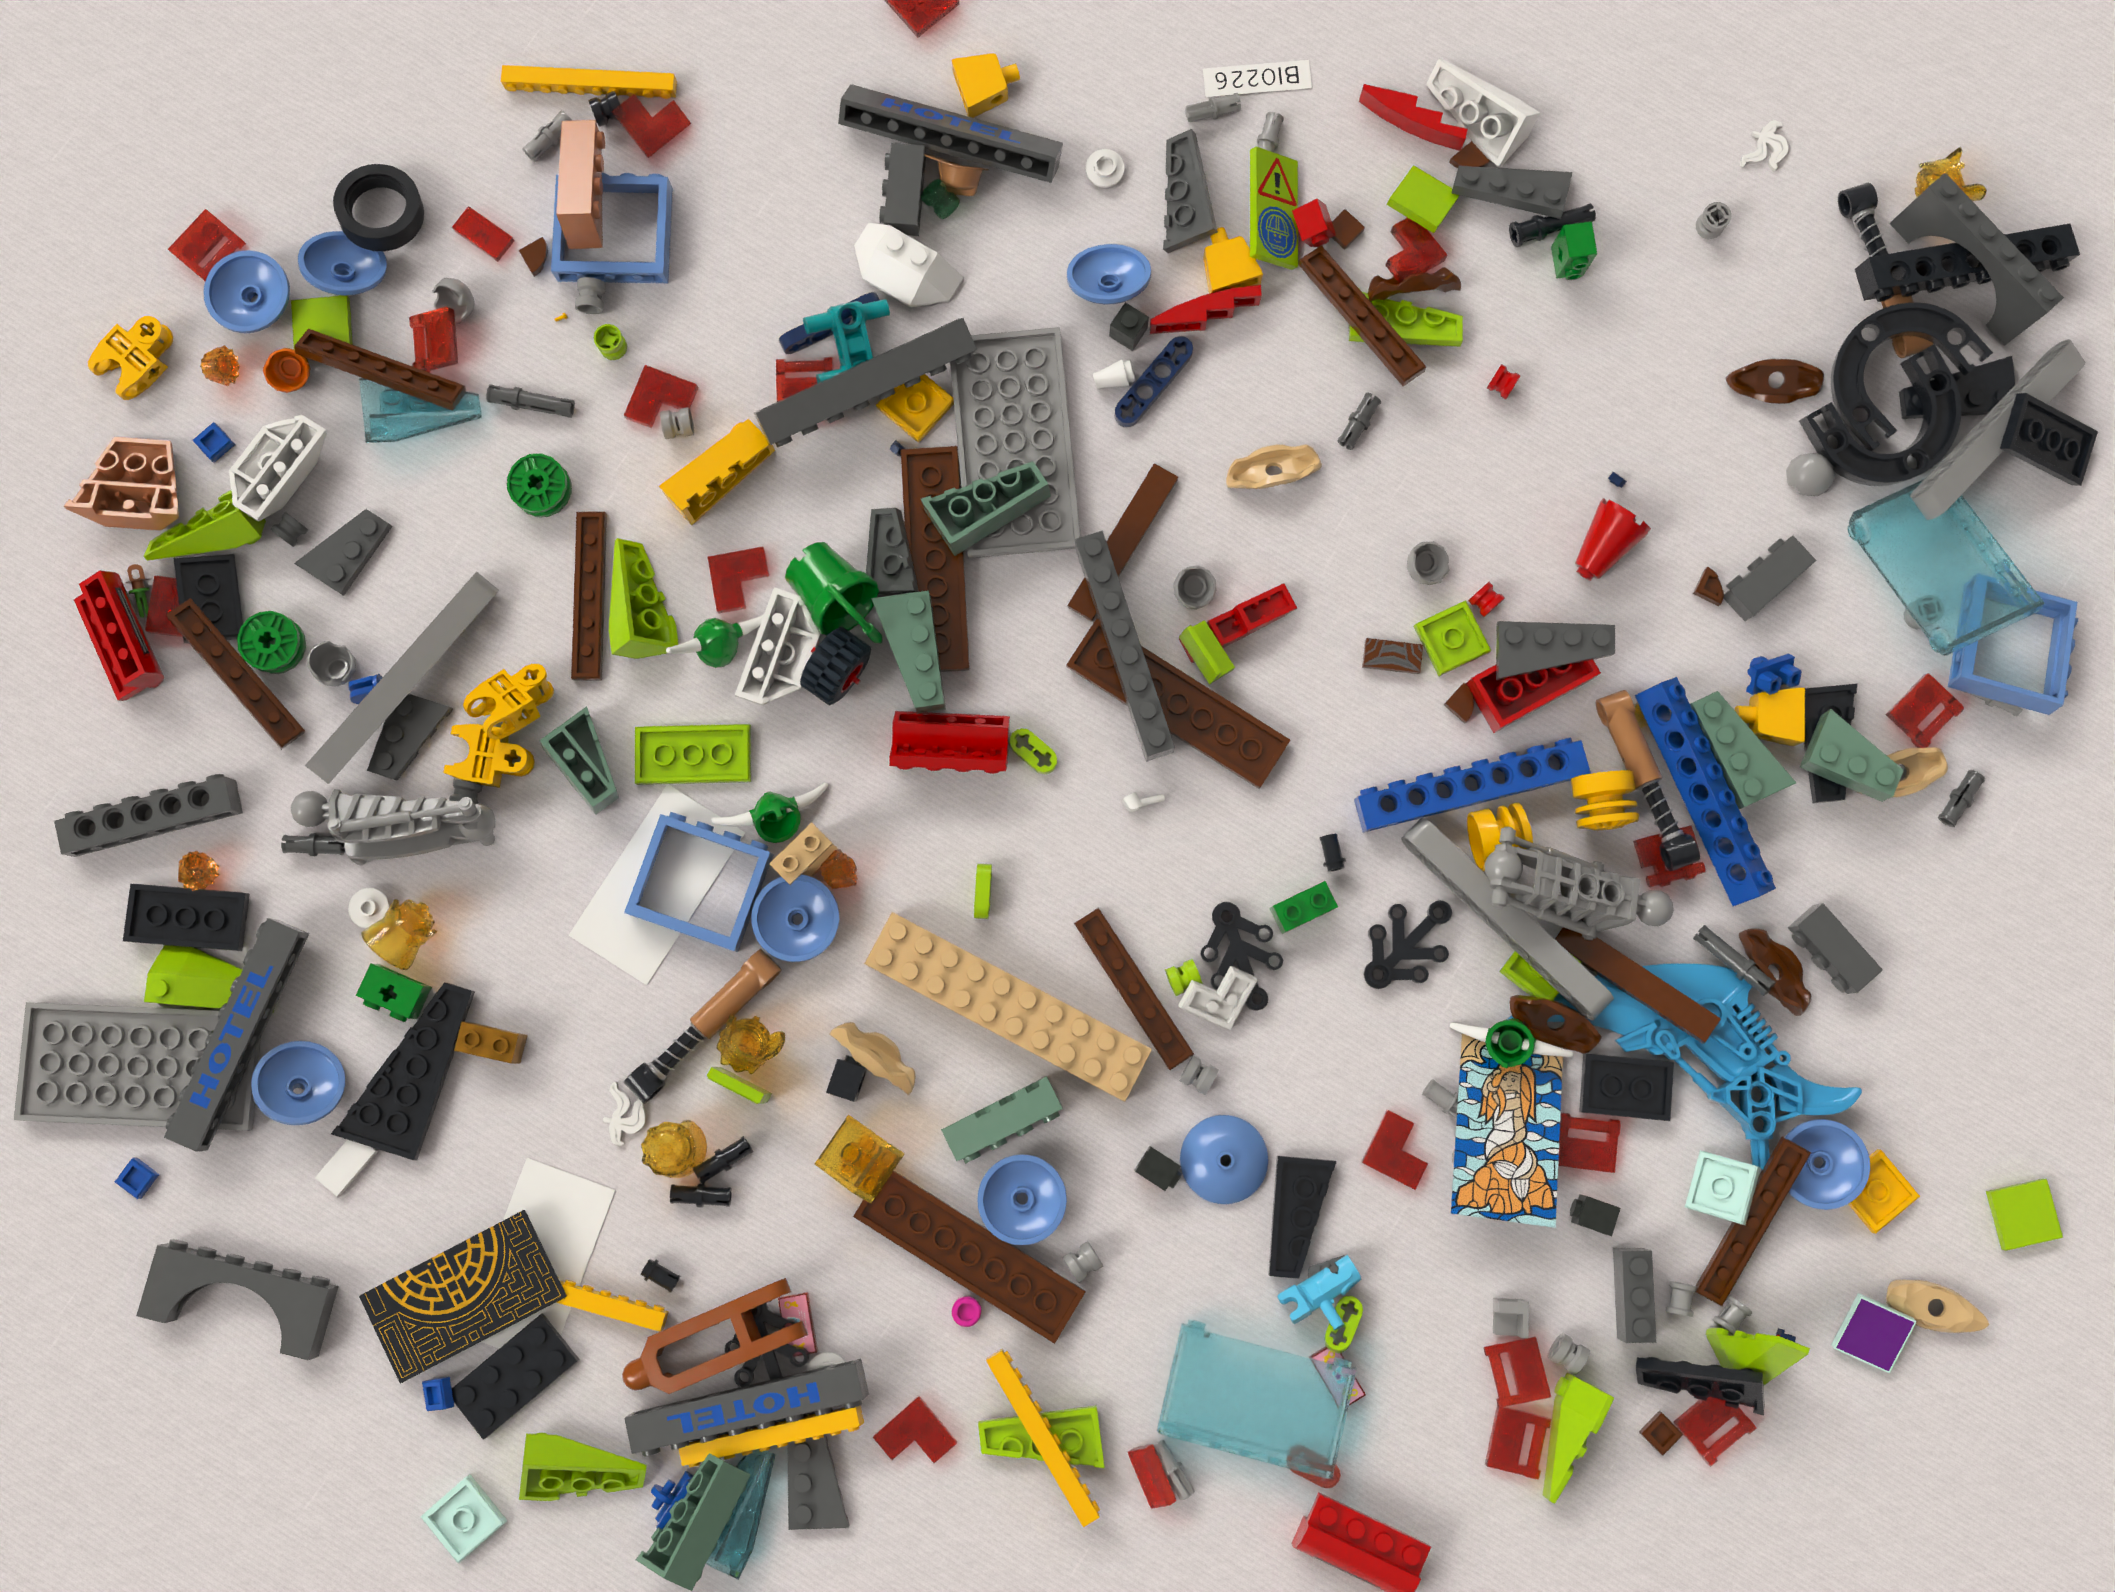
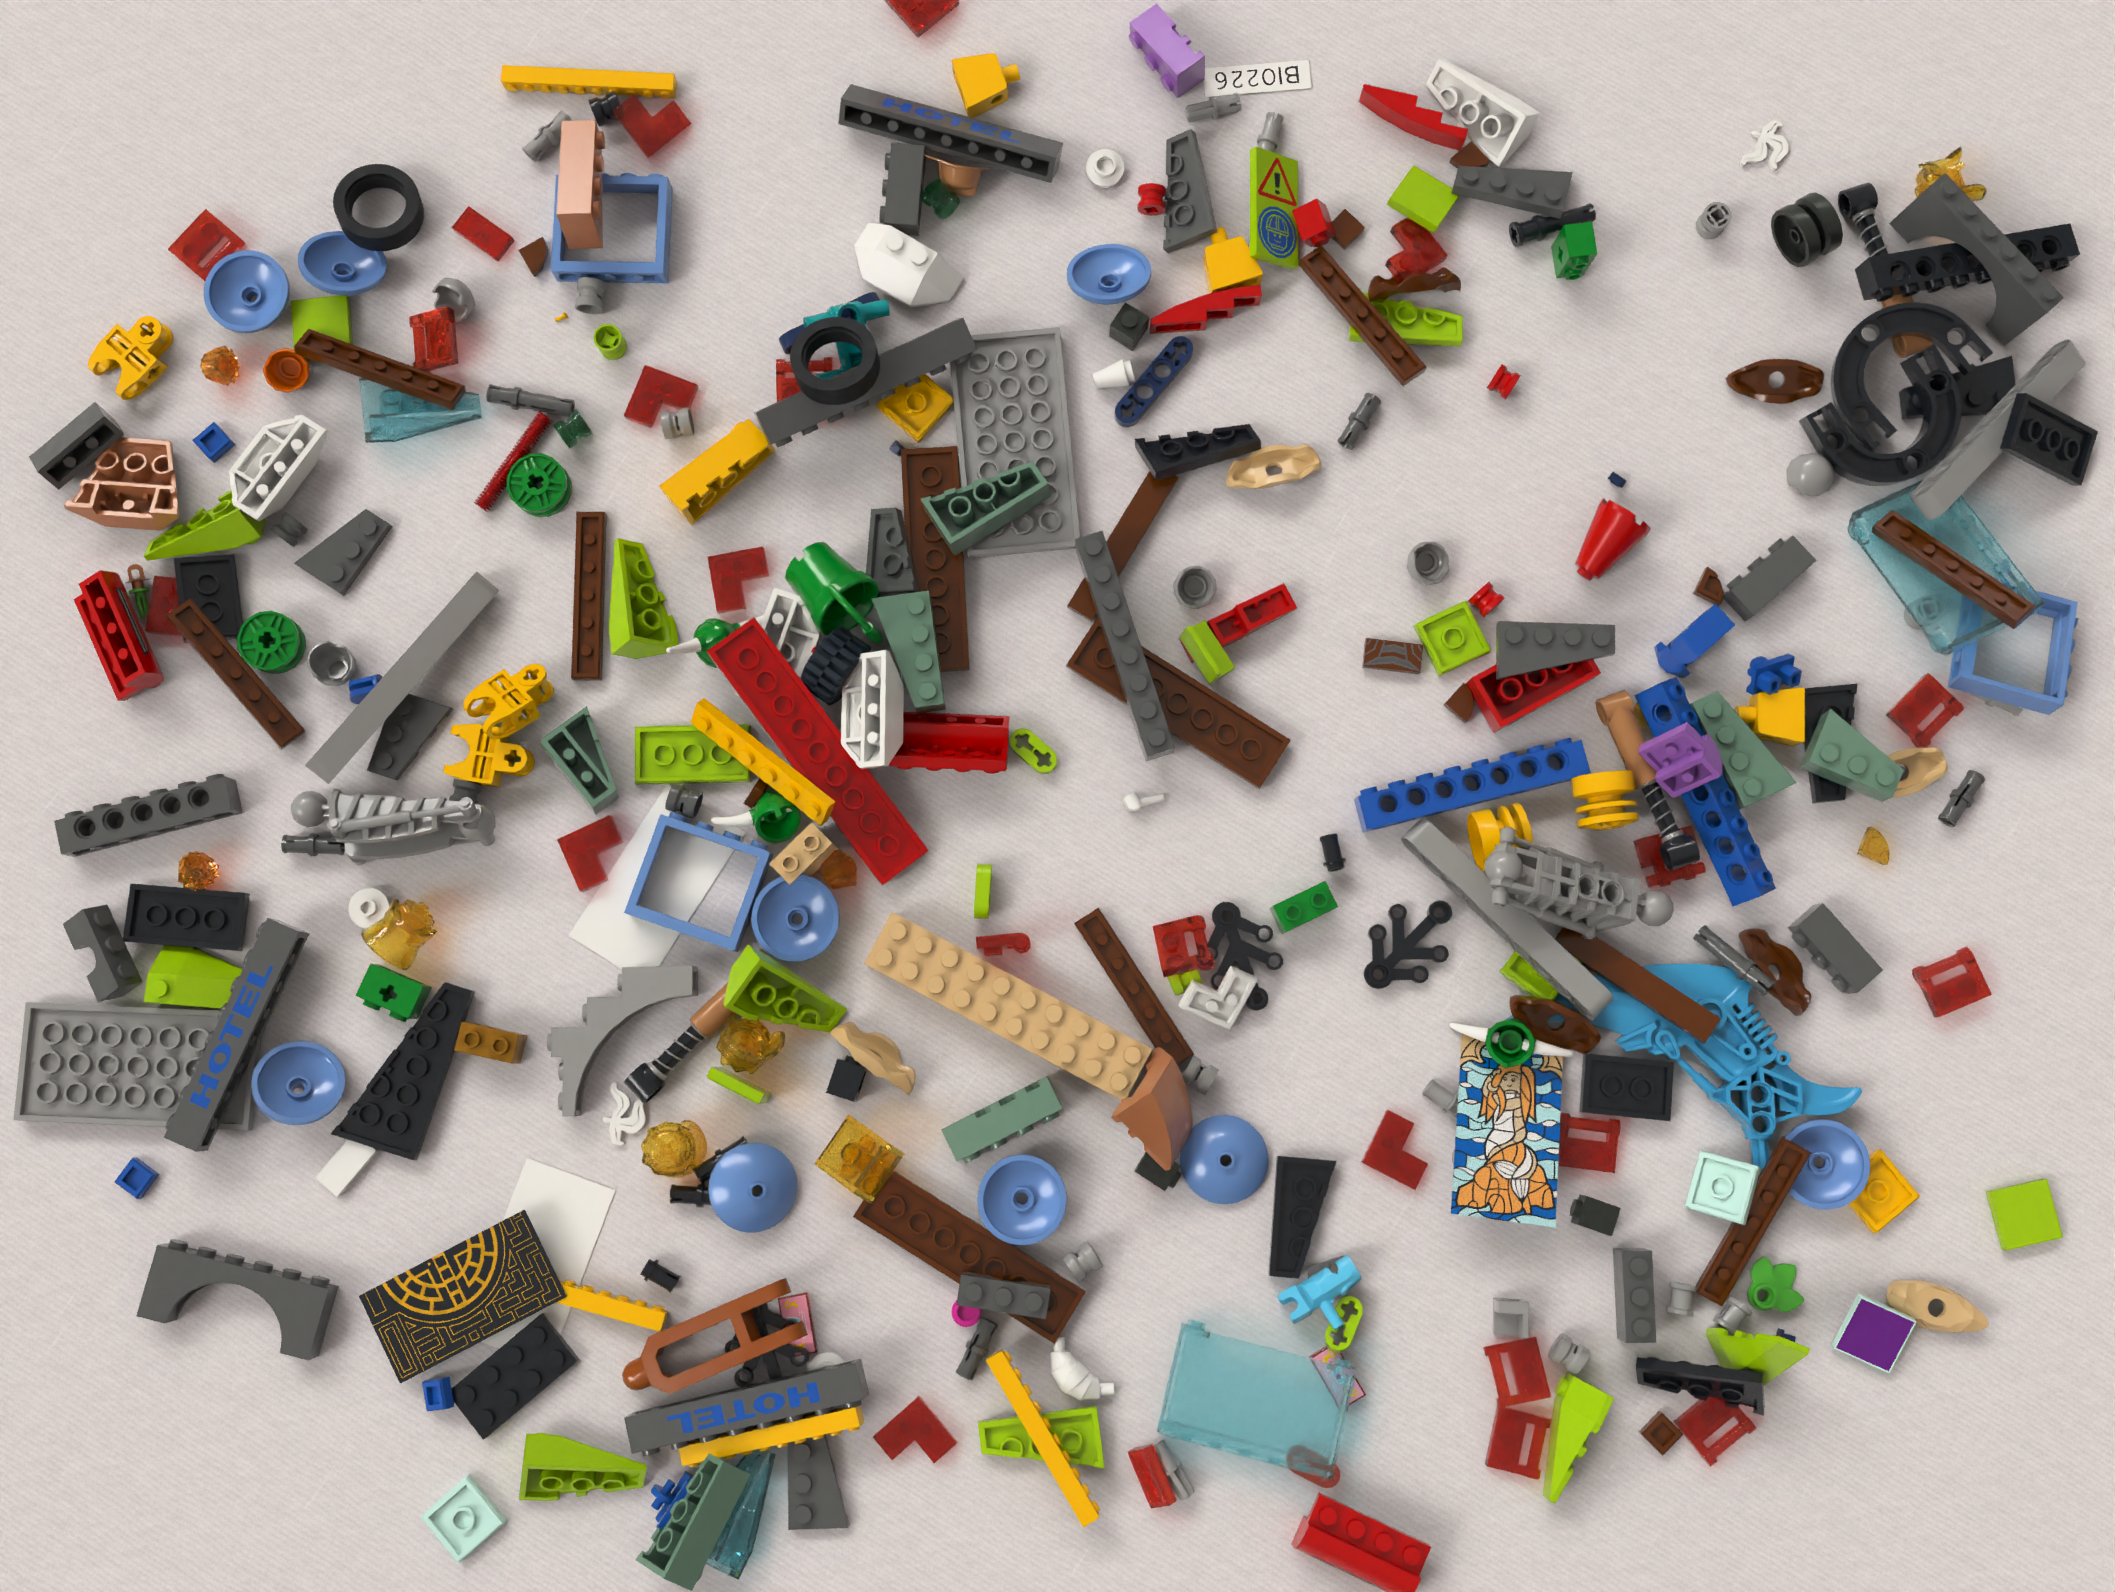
(76, 445): none -> dark grey brick
(114, 968): none -> dark grey arch
(518, 452): none -> red axle
(572, 429): none -> clear green wheel
(581, 851): none -> clear red plate
(604, 1016): none -> light grey arch
(684, 800): none -> dark grey wheel
(736, 1176): none -> medium blue dish
(756, 793): none -> reddish brown tile
(762, 762): none -> yellow plate
(771, 992): none -> lime wedge
(815, 750): none -> red plate
(825, 332): none -> black tyre
(873, 711): none -> white wedge
(976, 1348): none -> dark grey pin
(994, 944): none -> clear red plate
(1003, 1296): none -> dark grey arch
(1073, 1376): none -> white piece
(1151, 199): none -> red wheel
(1159, 1110): none -> nougat wedge
(1167, 51): none -> wedge
(1173, 947): none -> clear red plate
(1182, 454): none -> black wing
(1682, 759): none -> medium lavender brick
(1693, 641): none -> blue piece
(1777, 1285): none -> bright green plate
(1806, 229): none -> pearl dark grey wheel
(1874, 847): none -> clear yellow tile
(1953, 569): none -> reddish brown tile
(1956, 991): none -> clear red plate

